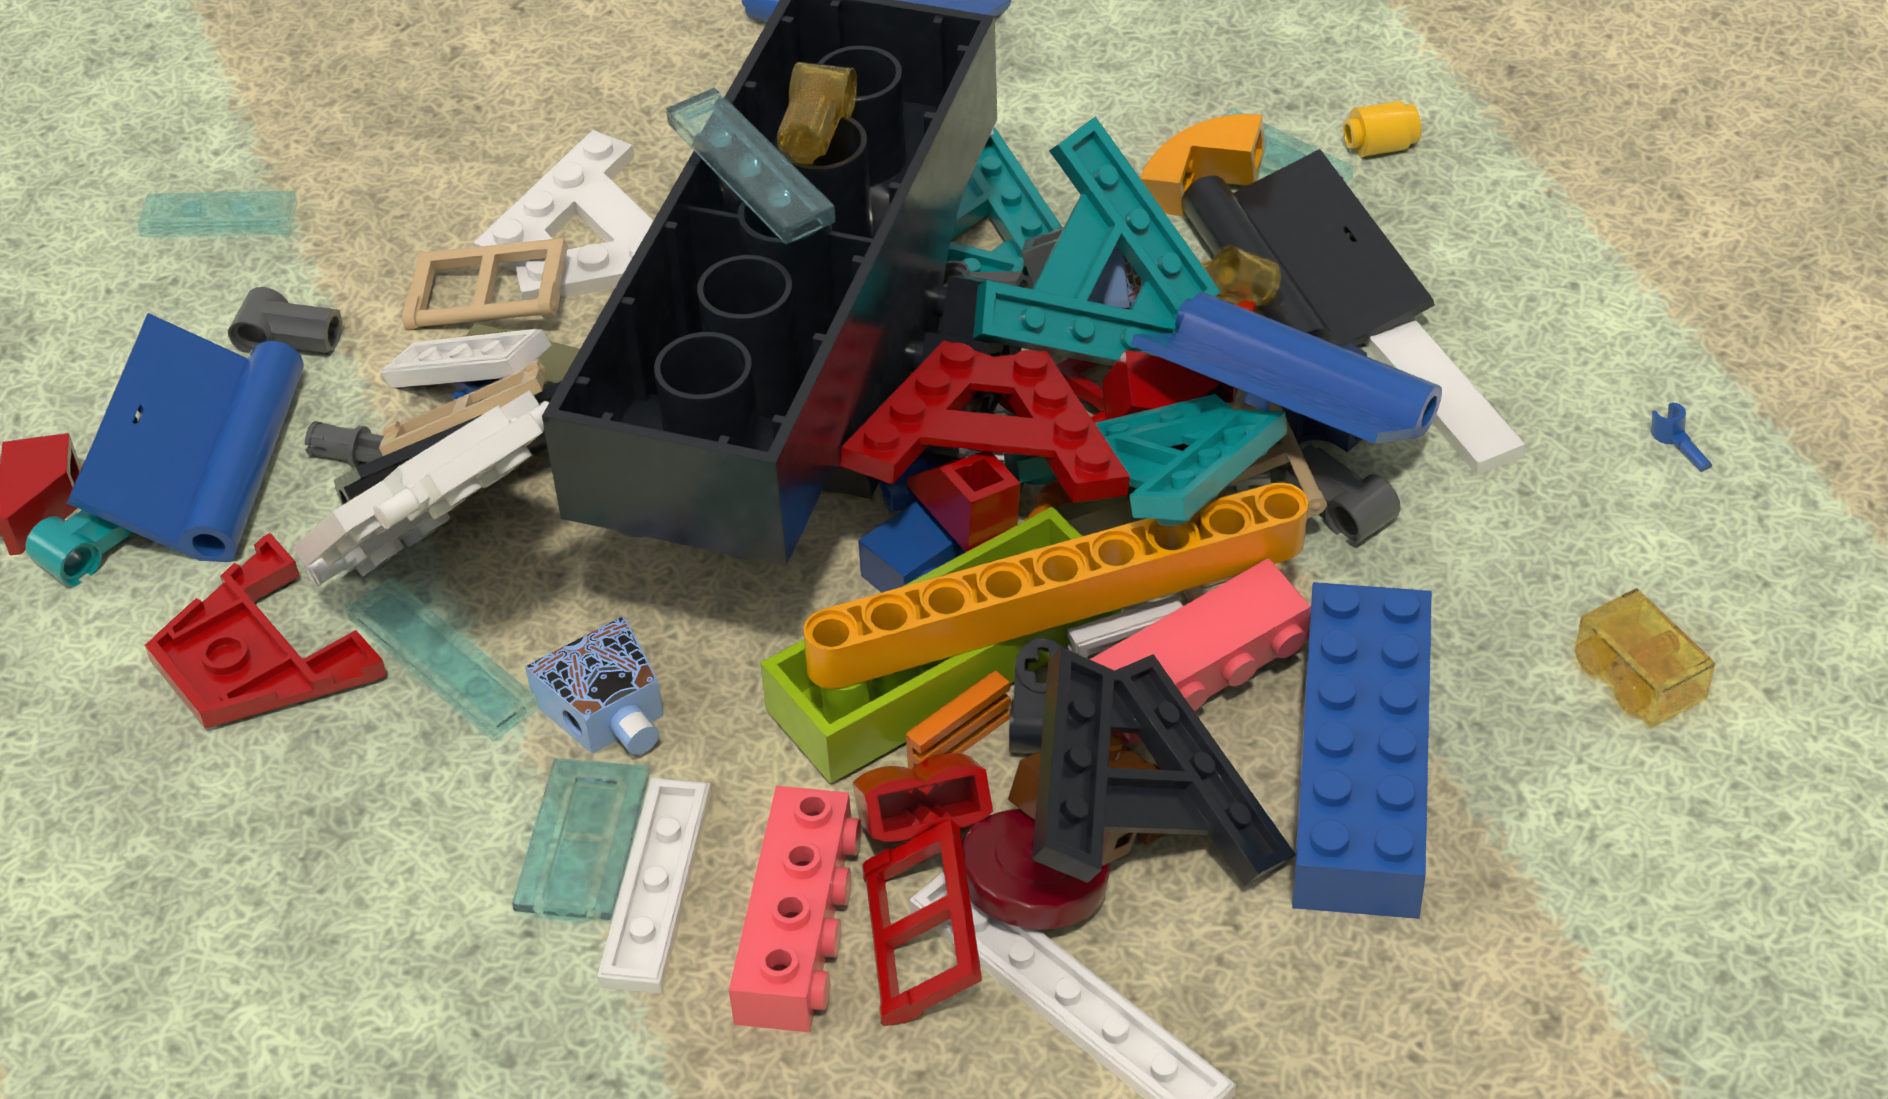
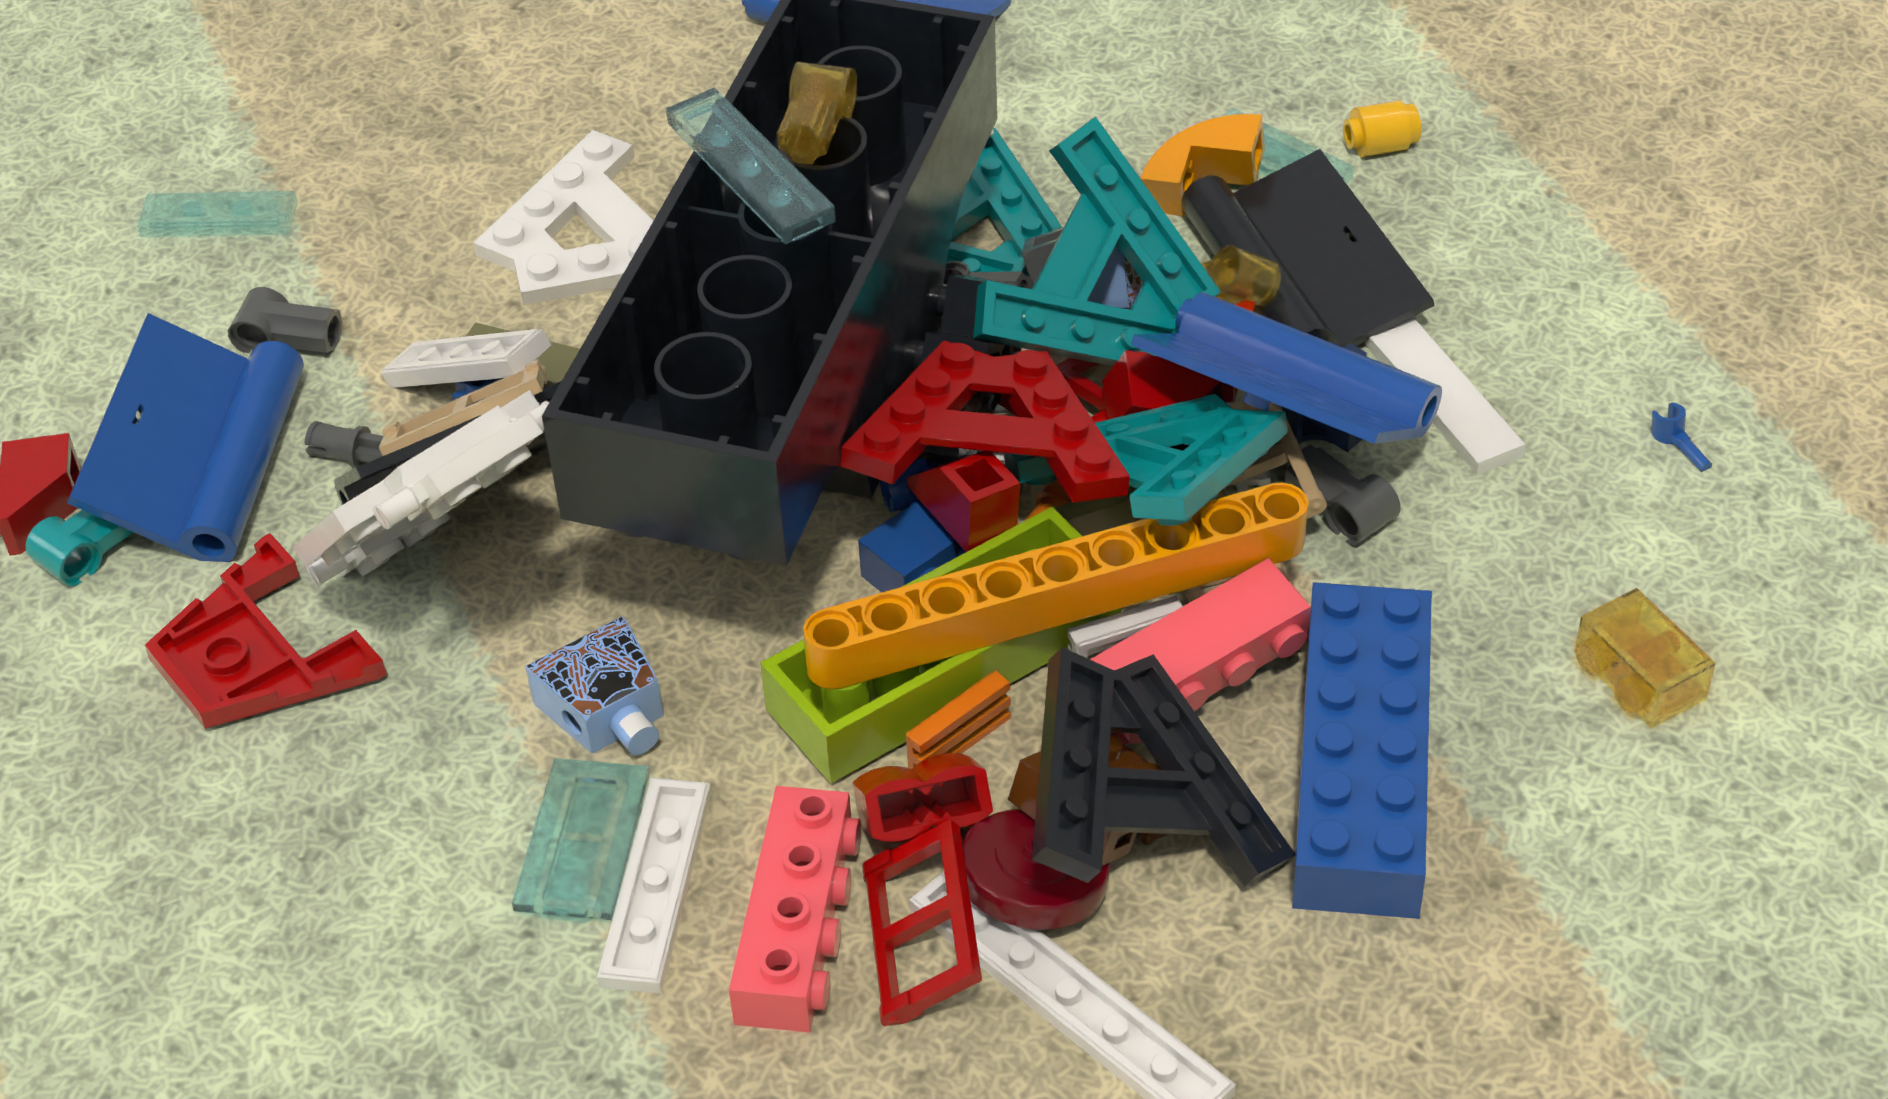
(443, 659): clear light blue tile -> none
(488, 257): tan window -> none
(1029, 699): black piece -> none

